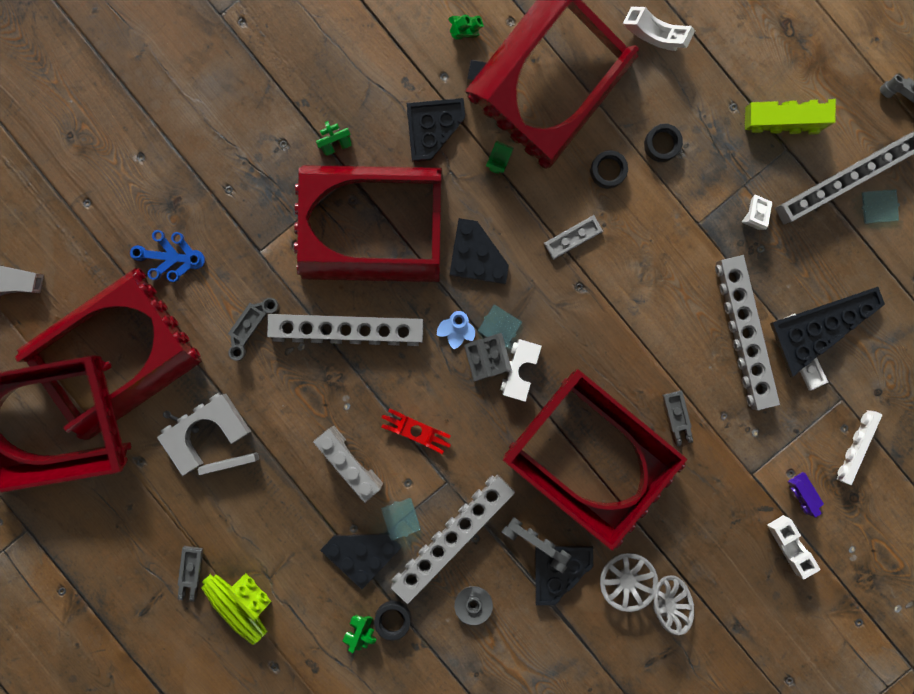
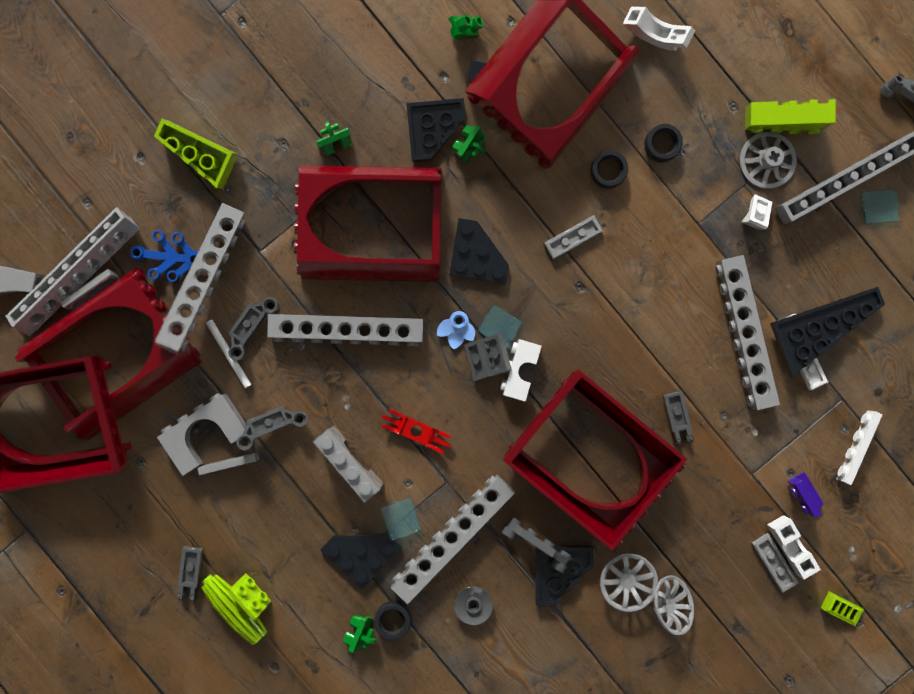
(72, 272): none -> light grey brick
(89, 290): none -> light grey tile
(200, 153): none -> lime wedge
(225, 348): none -> white bar
(226, 216): none -> light grey brick
(267, 423): none -> dark grey plate
(472, 145): none -> green hips
(499, 157): green bracket -> none
(769, 159): none -> light grey wheel
(775, 562): none -> light grey tile
(830, 601): none -> lime slope

